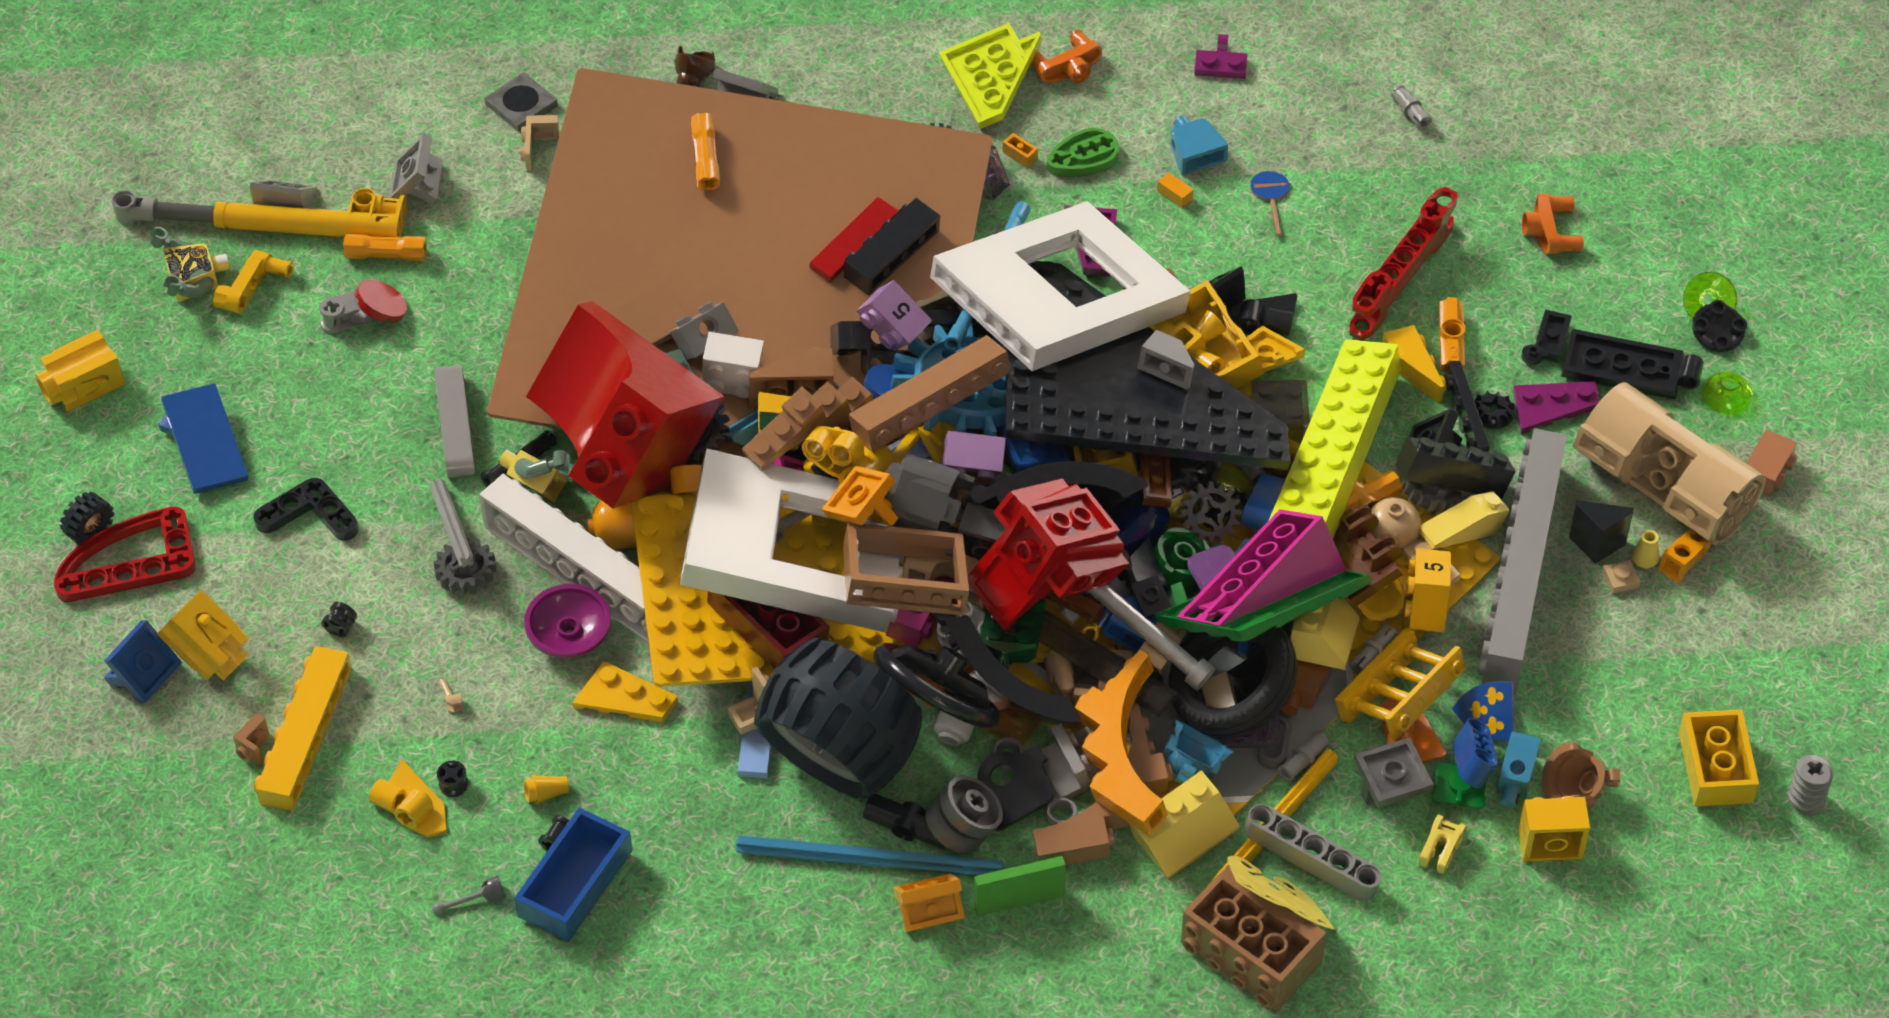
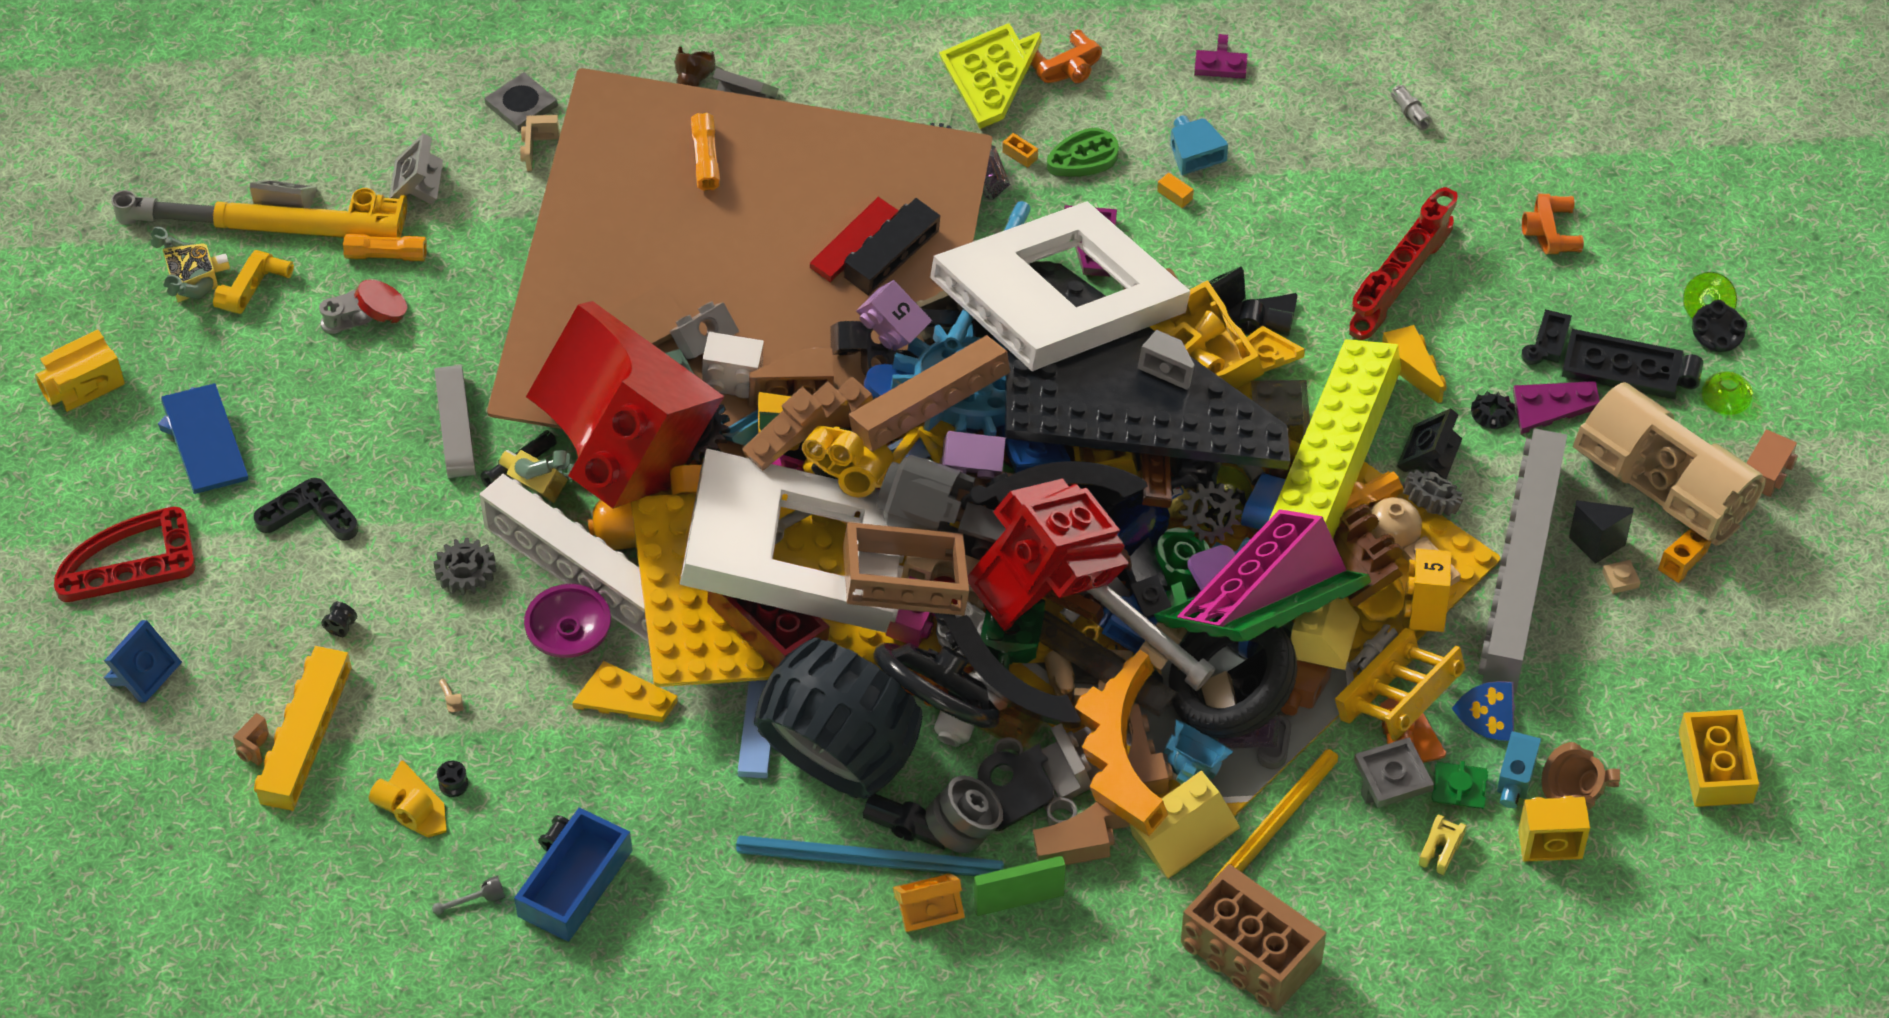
(86, 517): black bush -> none
(205, 637): yellow piece -> none
(452, 523): light grey axle -> none
(543, 788): yellow cone -> none
(743, 713): tan bracket -> none
(862, 498): light orange bracket -> none
(1270, 187): blue piece -> none
(1281, 897): light yellow piece -> none
(1303, 756): light grey pin -> none
(1306, 839): light grey beam -> none
(1451, 333): light orange piece -> none
(1455, 467): black brick -> none
(1464, 404): black plate -> none
(1467, 521): light yellow slope -> none
(1474, 753): blue beam -> none
(1646, 550): light yellow cone -> none
(1810, 784): light grey piece -> none

